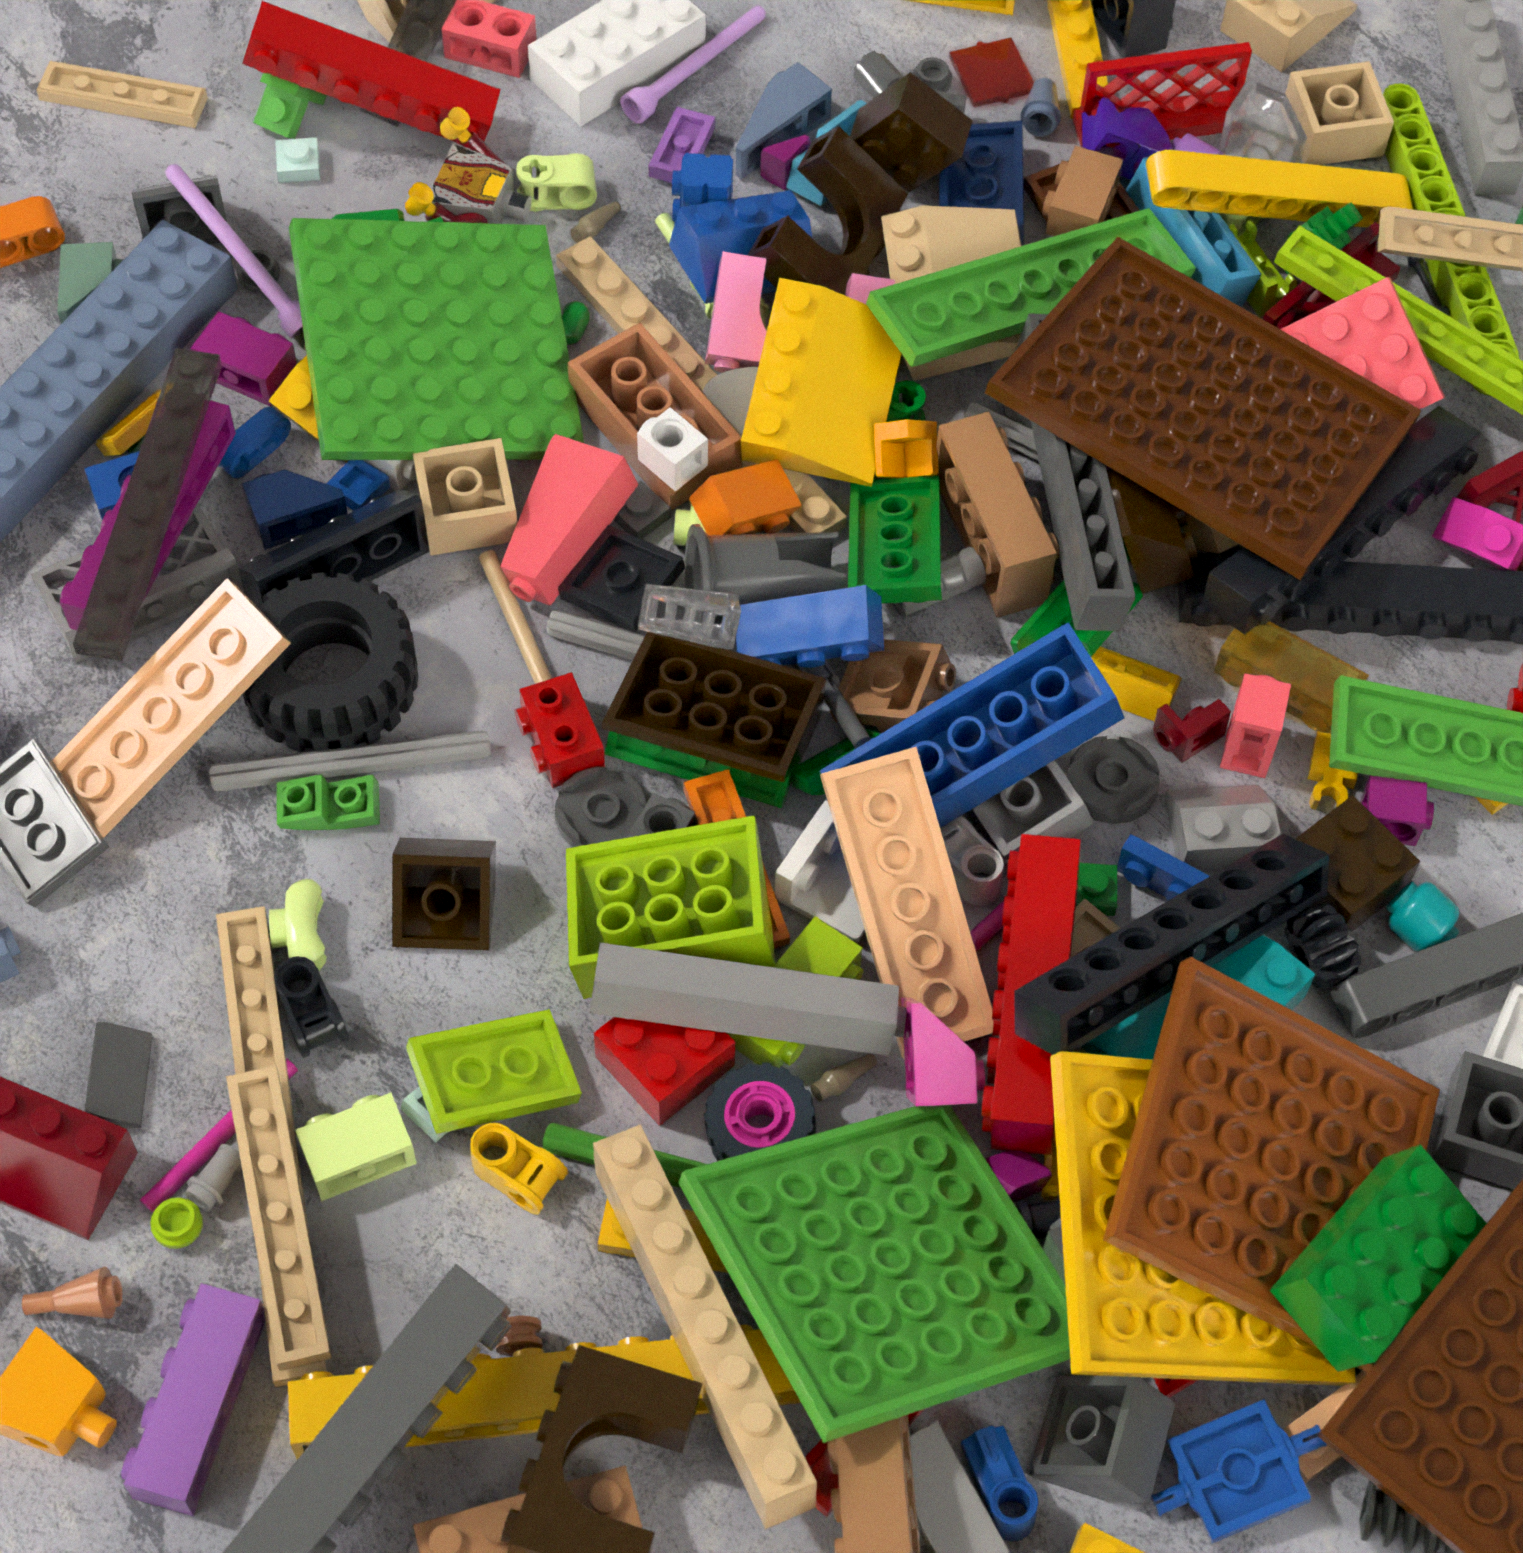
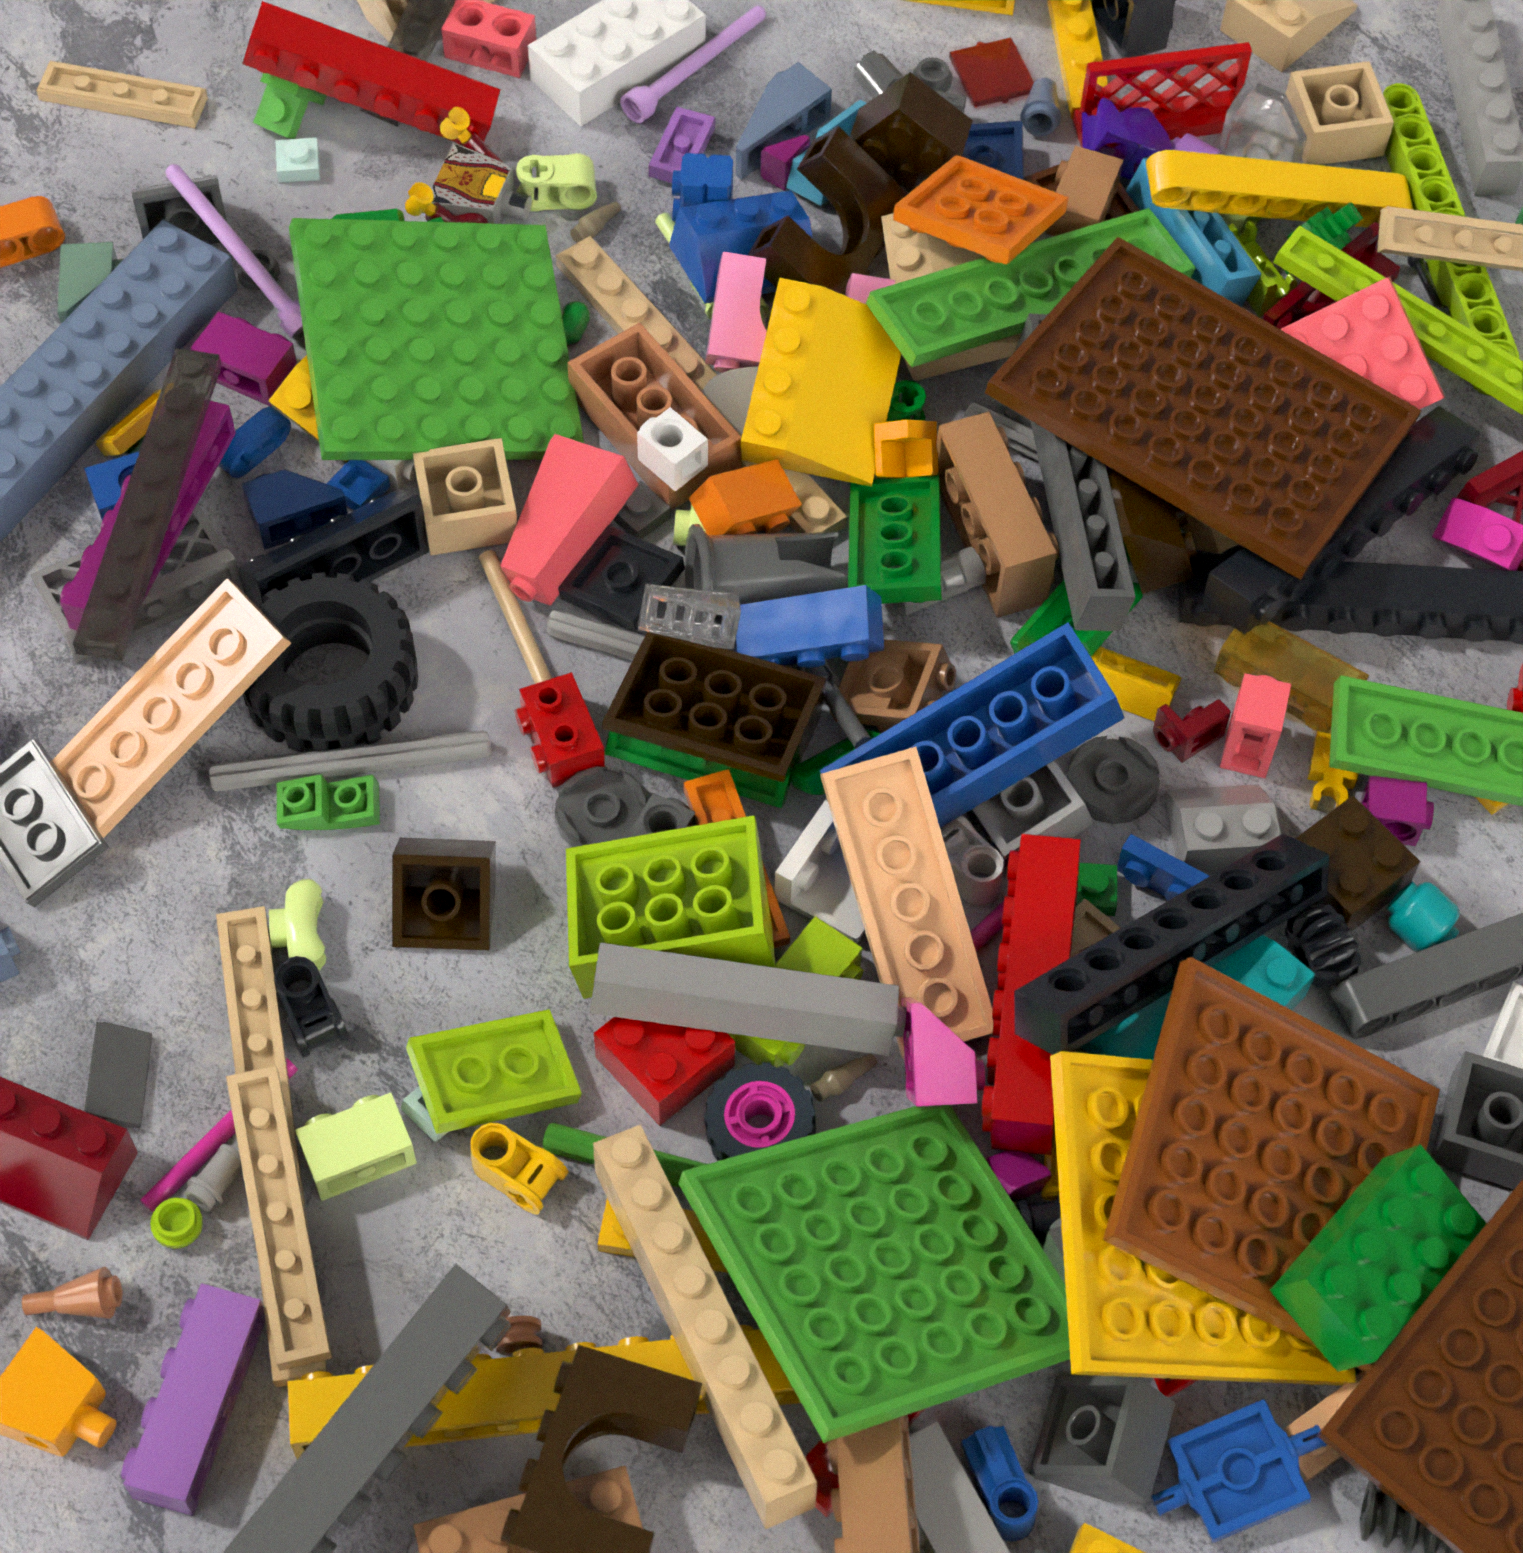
(980, 209): none -> orange plate

